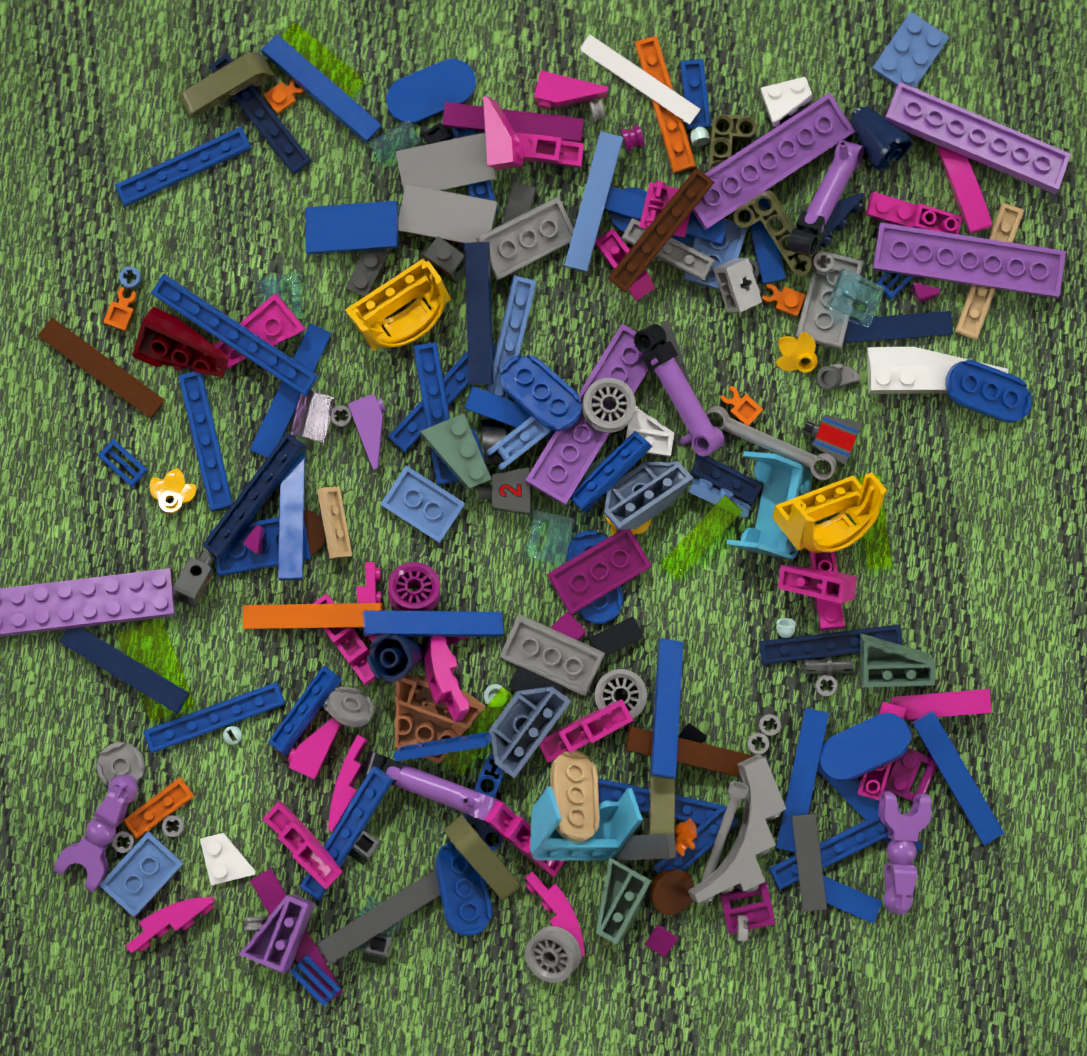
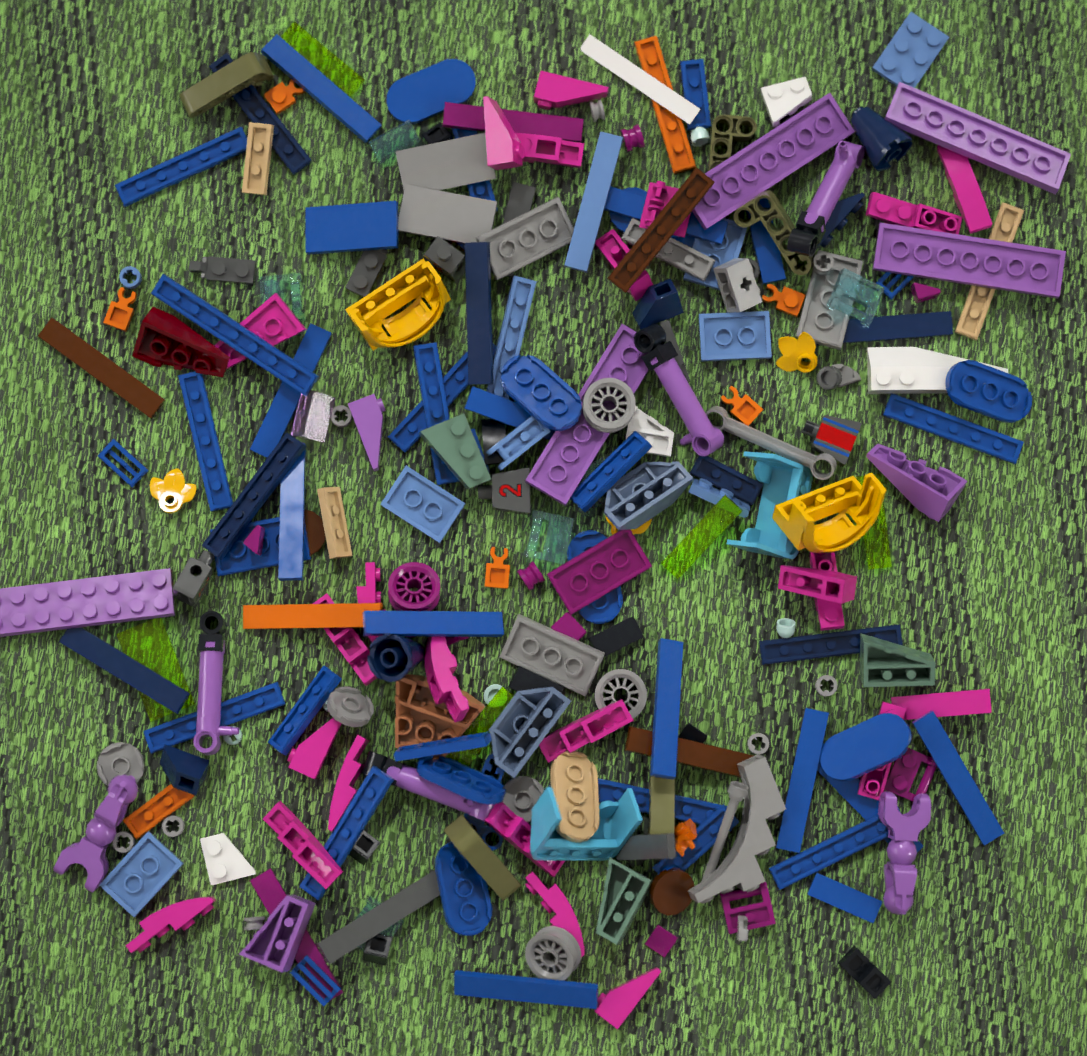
(184, 769): none -> dark blue slope
(212, 650): none -> medium lavender piece
(225, 269): none -> dark grey hinge
(257, 158): none -> tan plate
(461, 779): none -> blue tile
(497, 573): none -> orange plate
(526, 989): none -> blue tile
(529, 790): none -> light grey tile
(531, 575): none -> magenta wheel
(621, 1000): none -> dark pink slope
(657, 304): none -> dark blue slope
(734, 336): none -> medium blue plate
(767, 718): light grey bush -> none
(809, 862): dark grey tile -> none
(828, 666): dark grey pin -> none
(864, 972): none -> black slope
(926, 488): none -> medium lavender wedge
(953, 428): none -> blue tile

